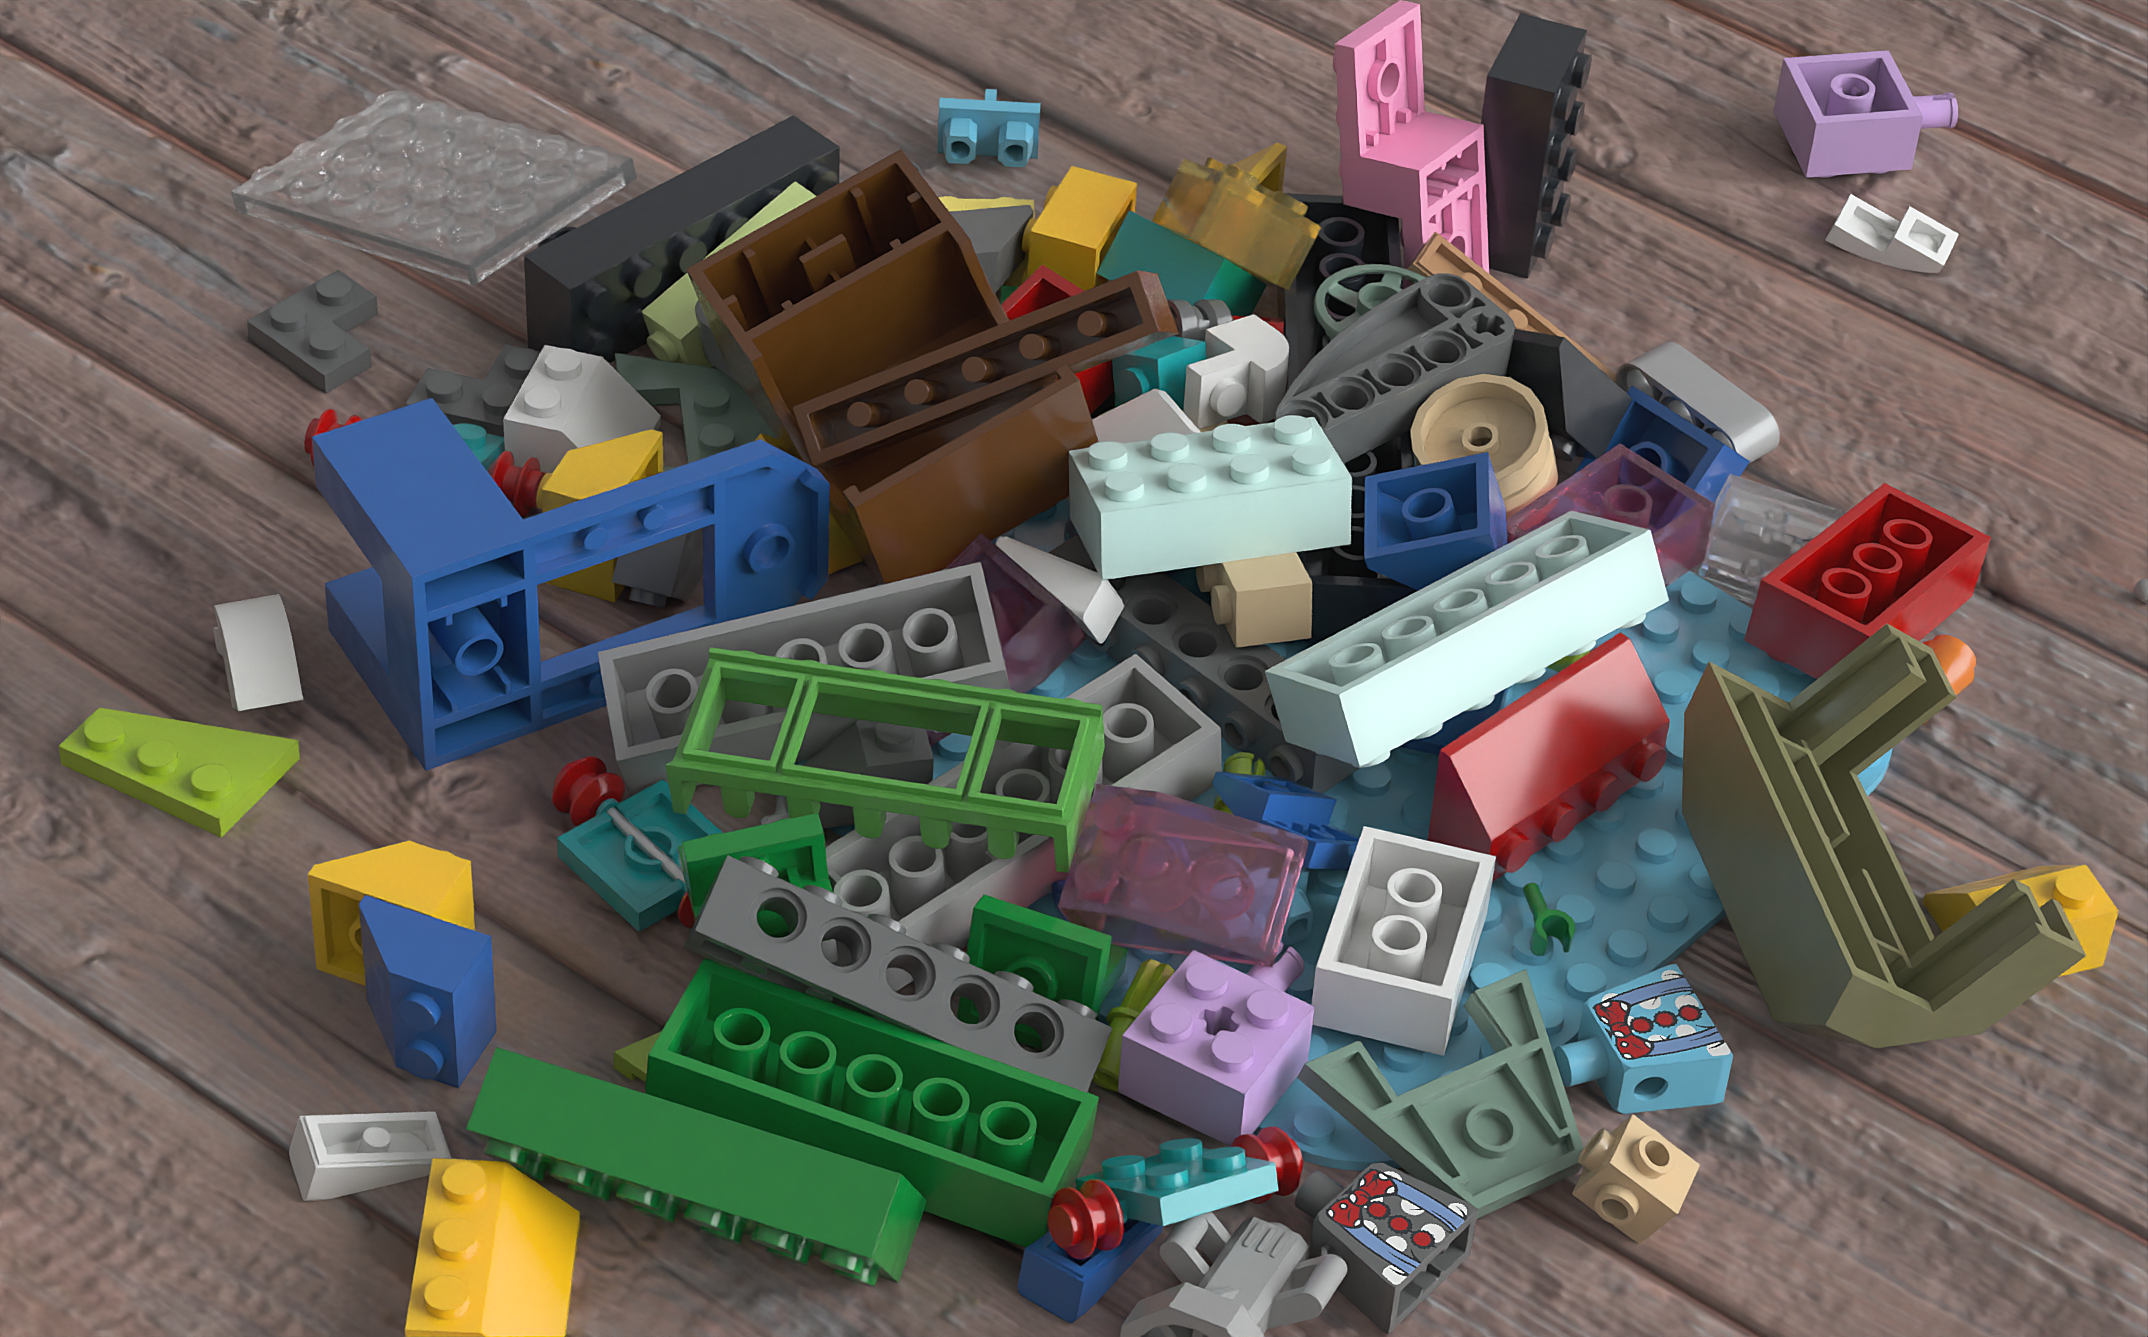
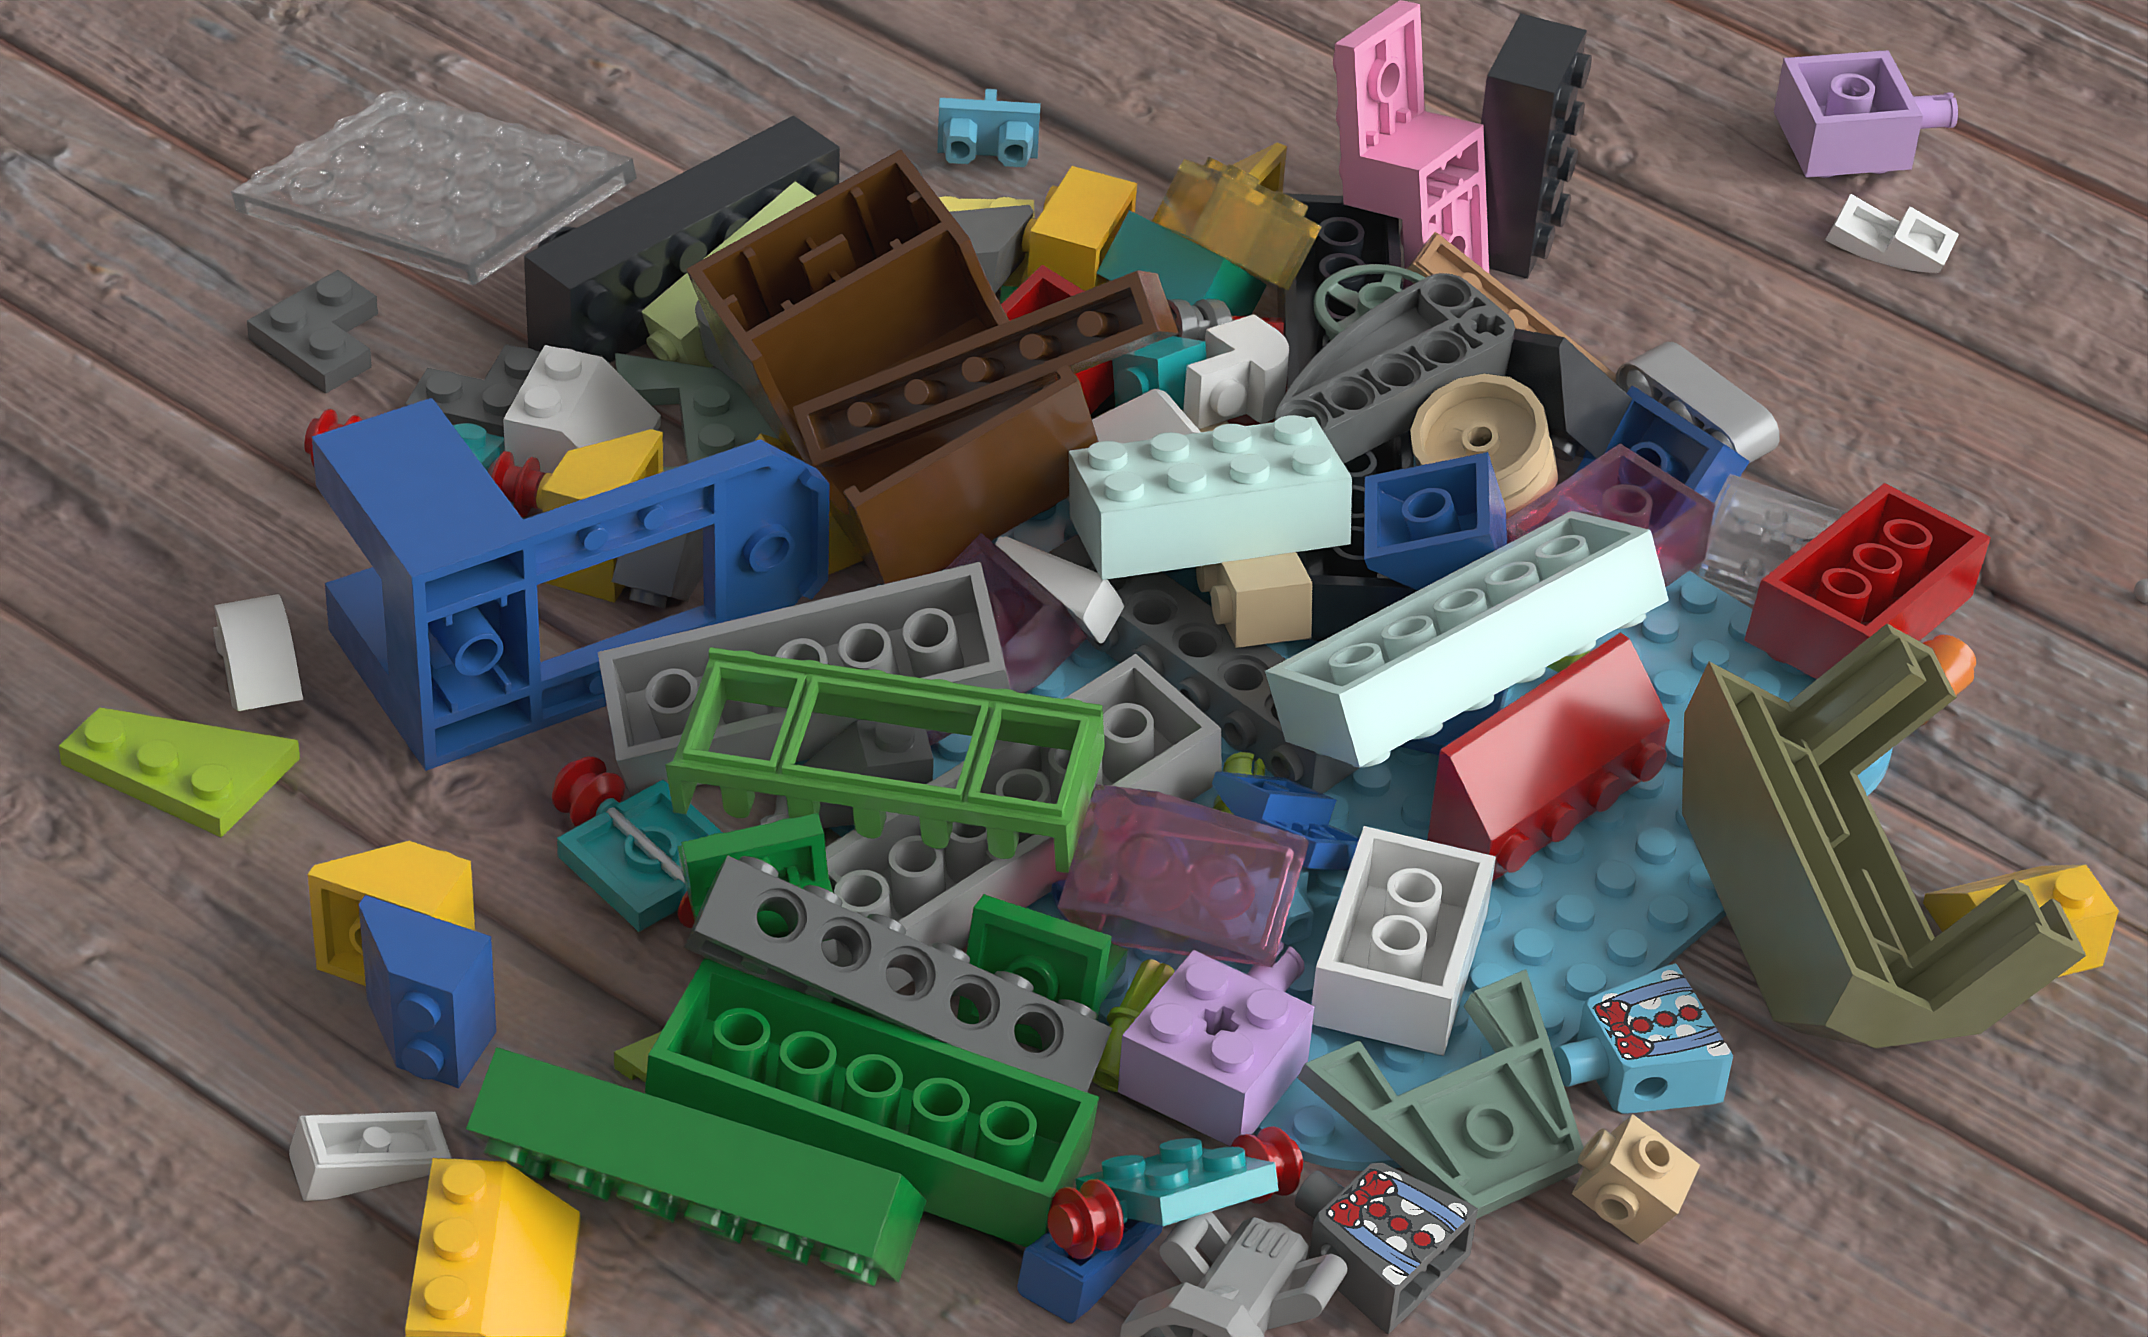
(1547, 922): green hand -> none

